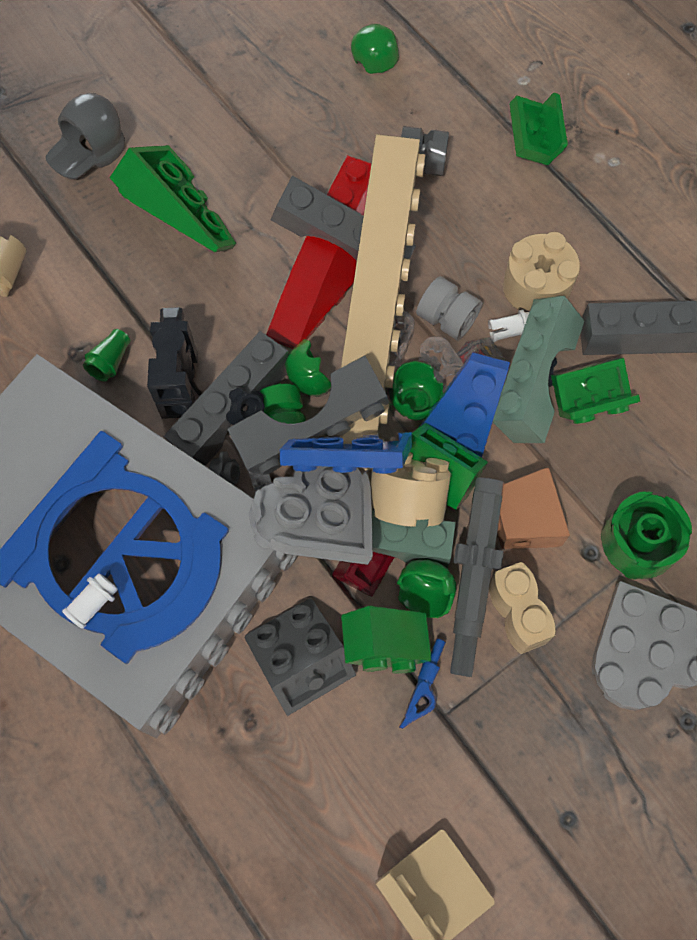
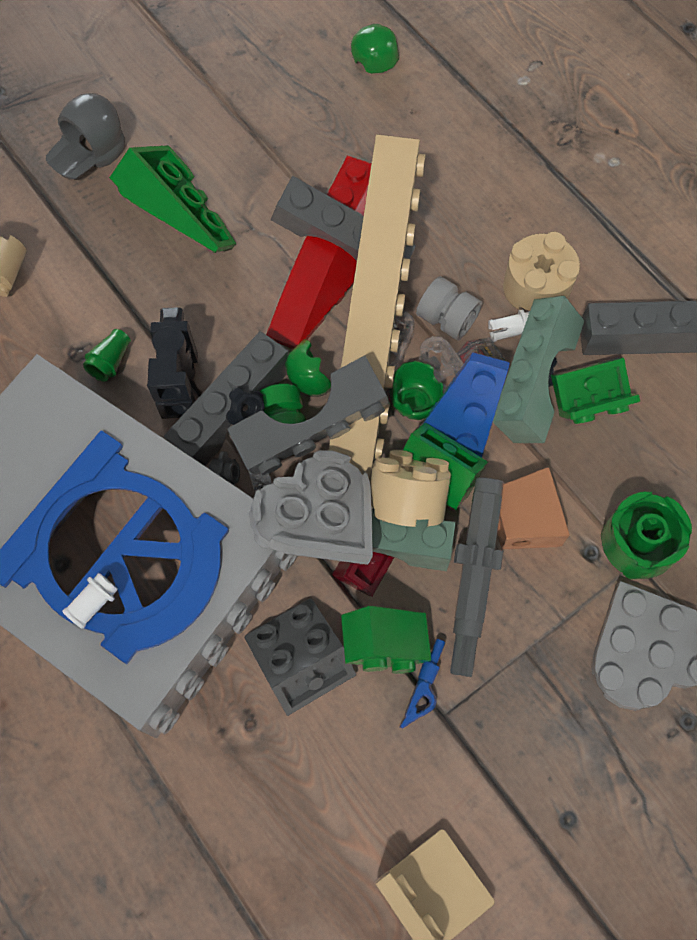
(344, 458): blue wing -> none
(427, 588): green hair -> none
(433, 145): dark grey wheel -> none
(516, 599): tan brick -> none
(538, 128): green bracket -> none

